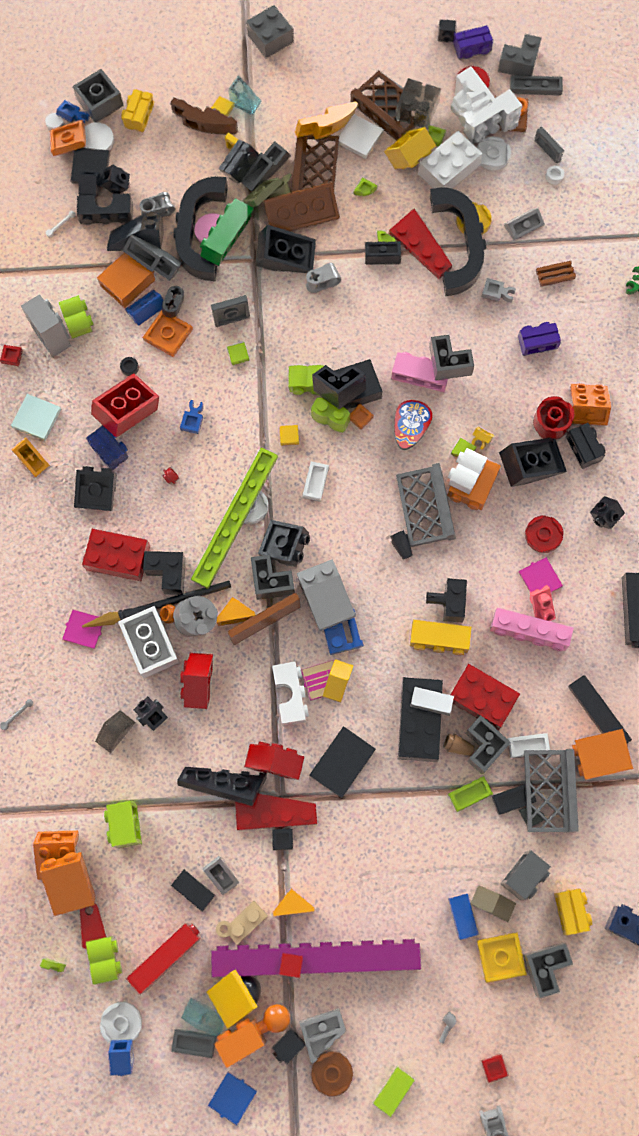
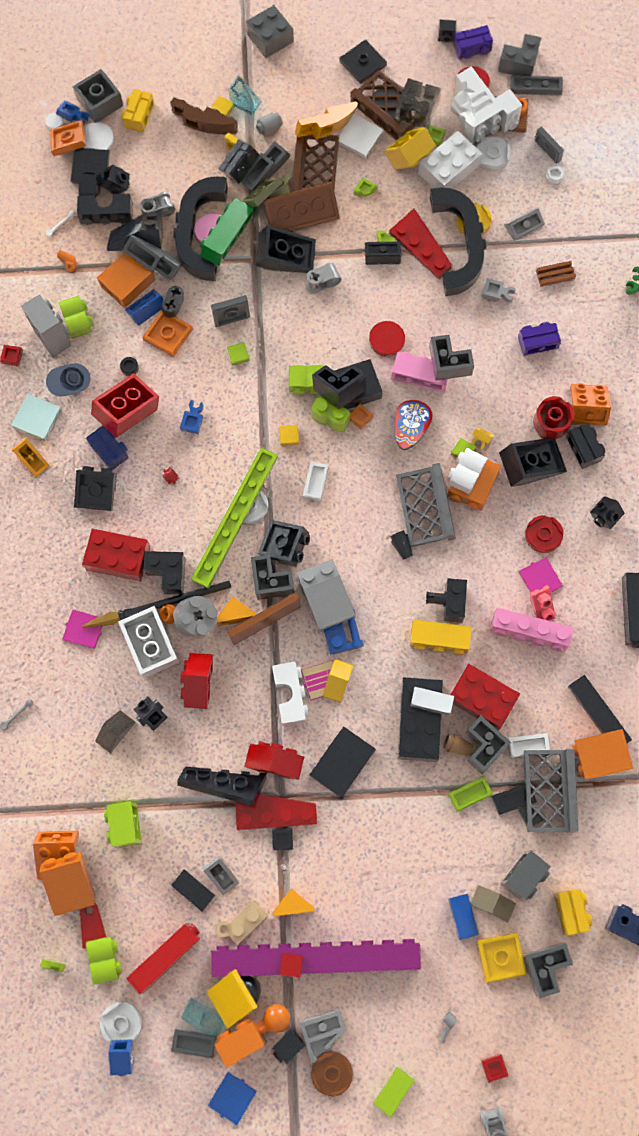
(68, 379): none -> sand blue piece
(70, 261): none -> orange arm
(269, 123): none -> light grey brick
(363, 61): none -> black plate
(387, 338): none -> red tile

